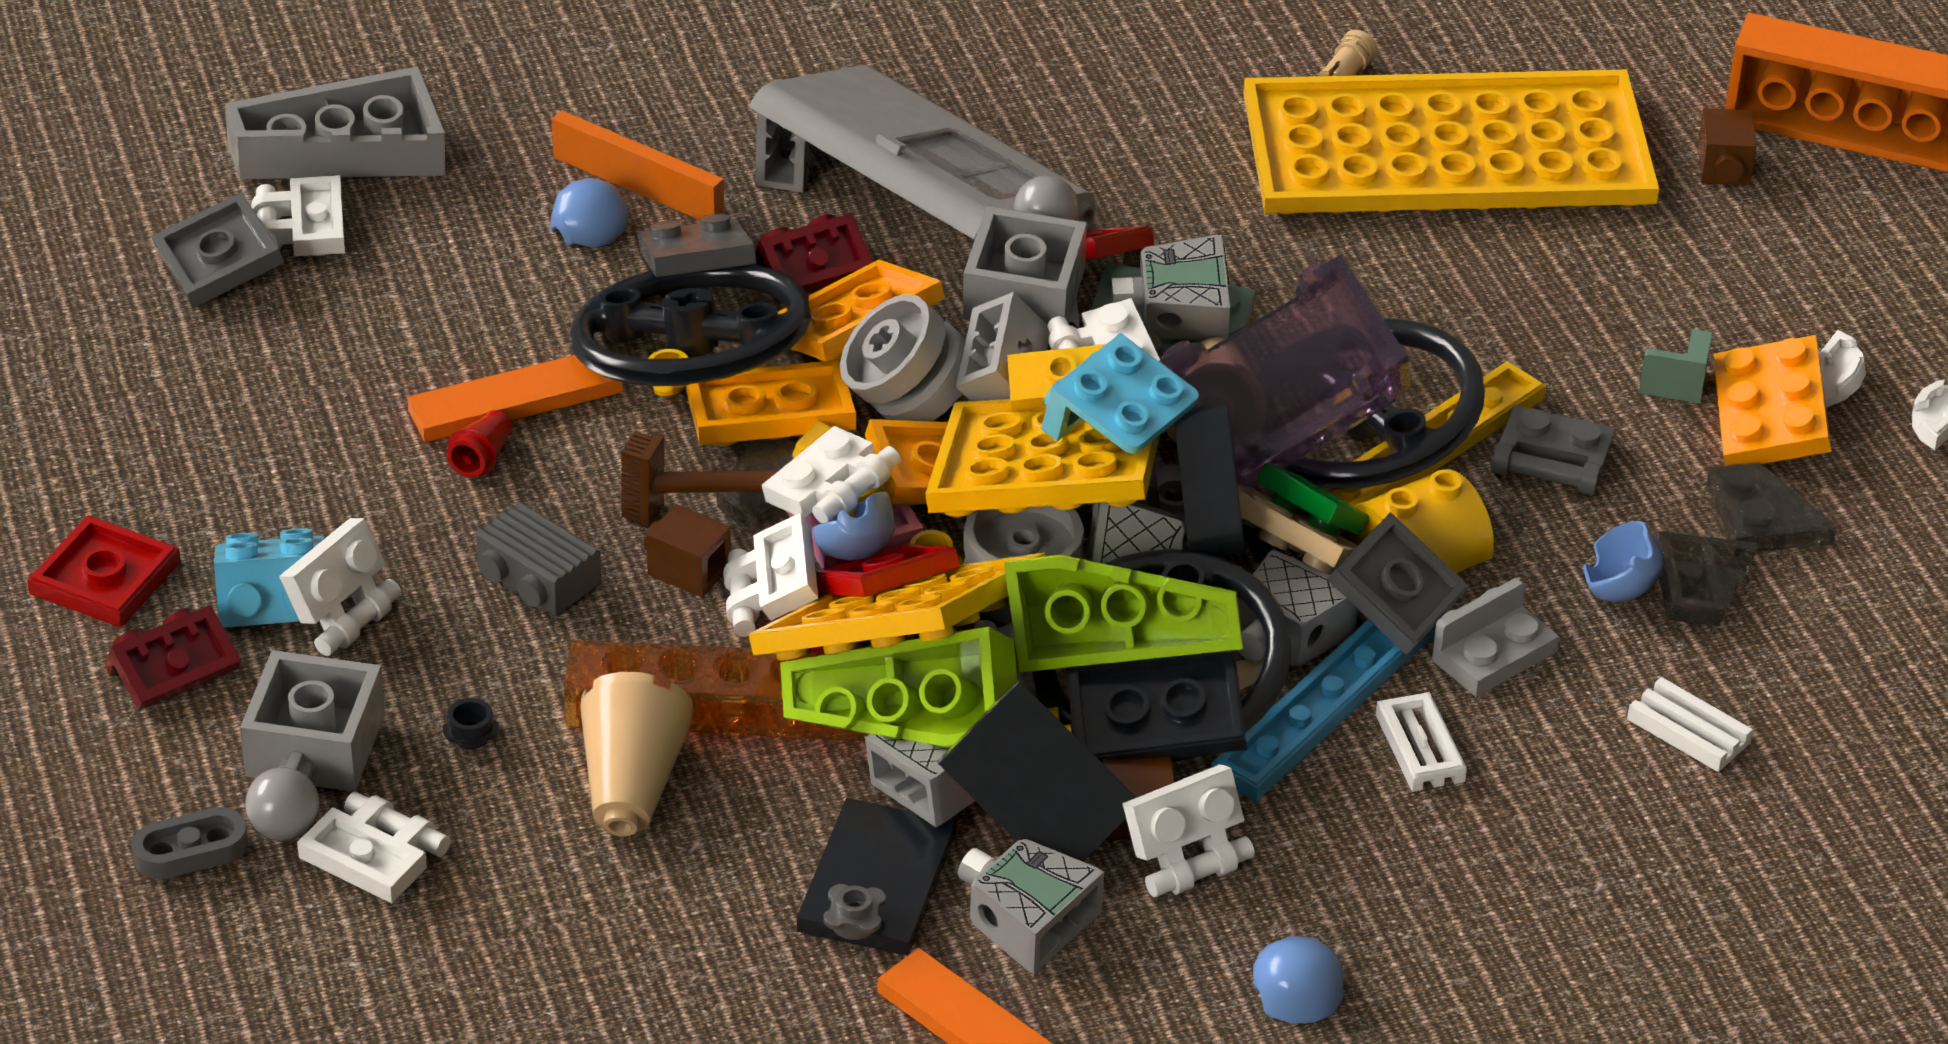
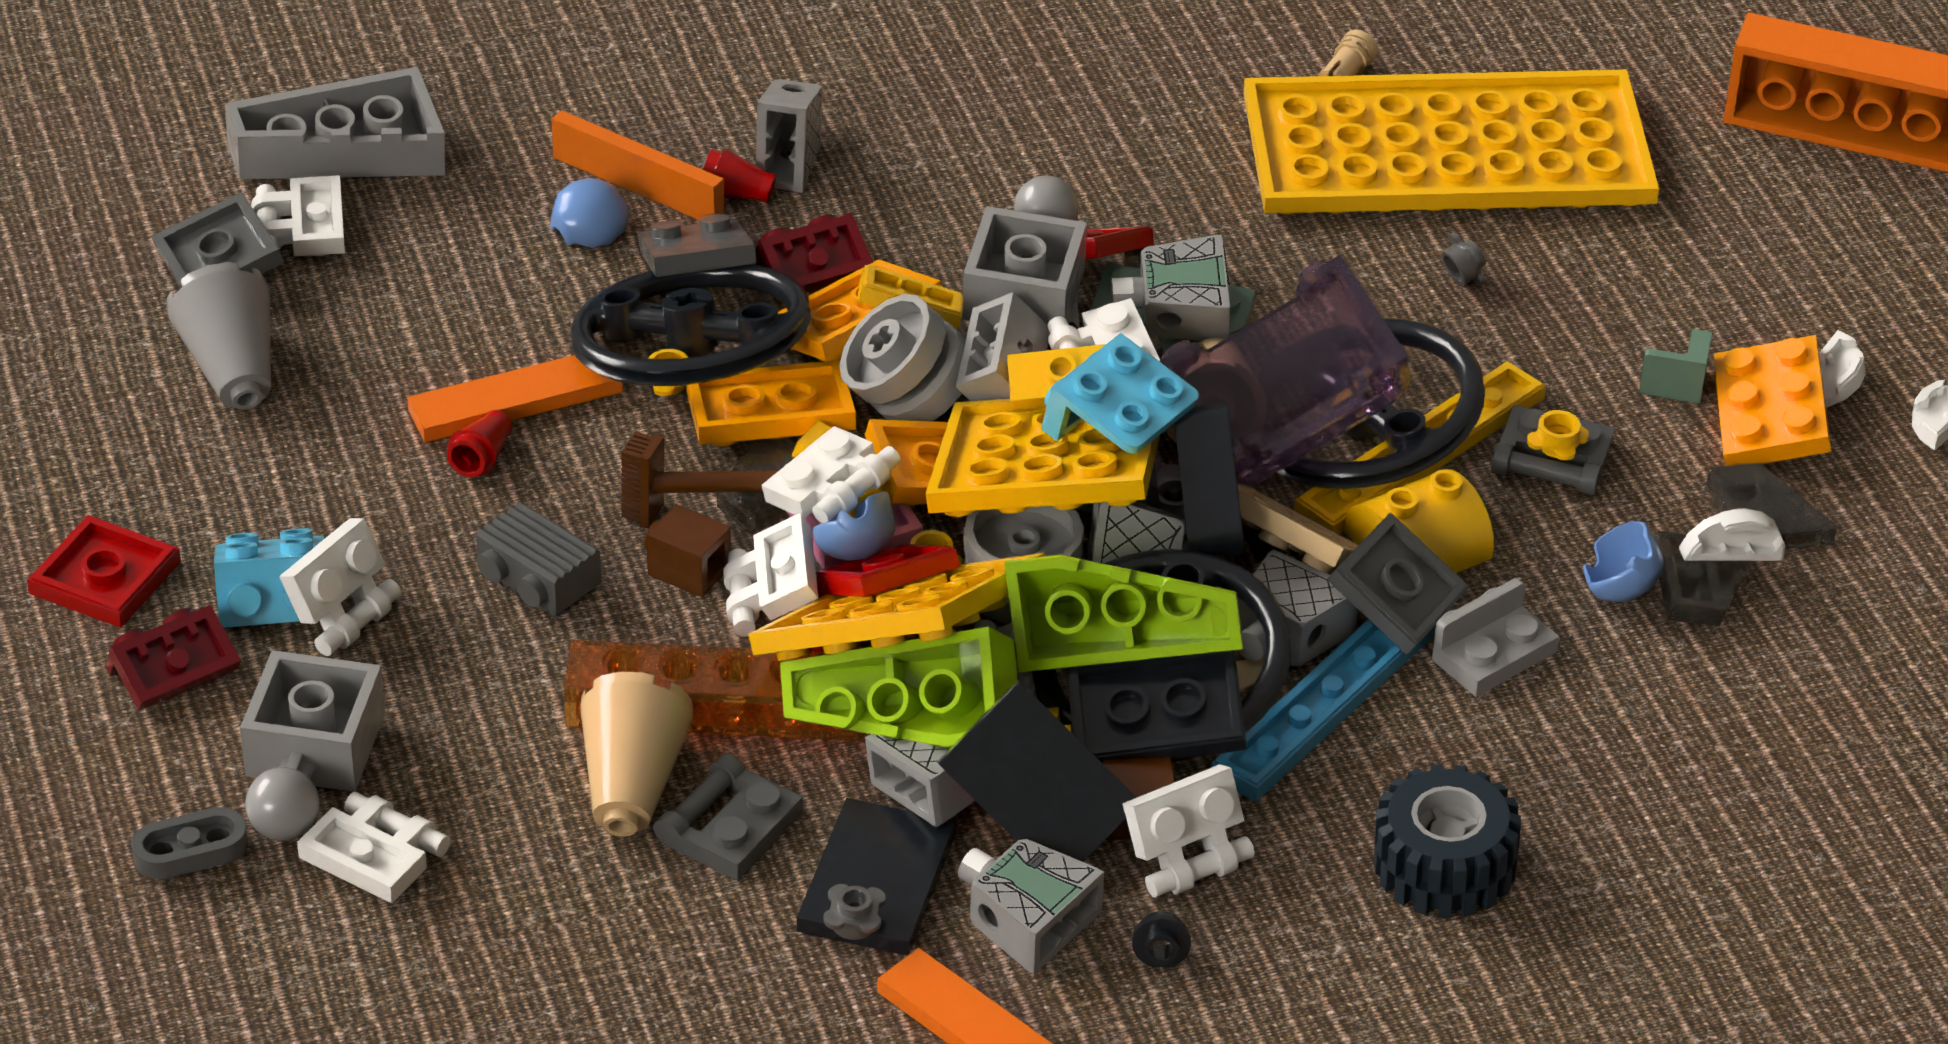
(227, 330): none -> light grey cone
(470, 723): black plate -> none
(740, 176): none -> red cone
(741, 829): none -> dark grey plate
(881, 284): none -> yellow plate
(906, 143): light grey piece -> none
(1157, 927): none -> black plate
(1298, 493): green plate -> none
(1298, 980): medium blue hair -> none
(1431, 770): white tile -> none
(1447, 840): none -> black wheel
(1464, 261): none -> flat silver plate
(1558, 435): none -> yellow plate
(1693, 719): white tile -> none
(1726, 146): reddish brown brick -> none
(1734, 537): none -> white plate

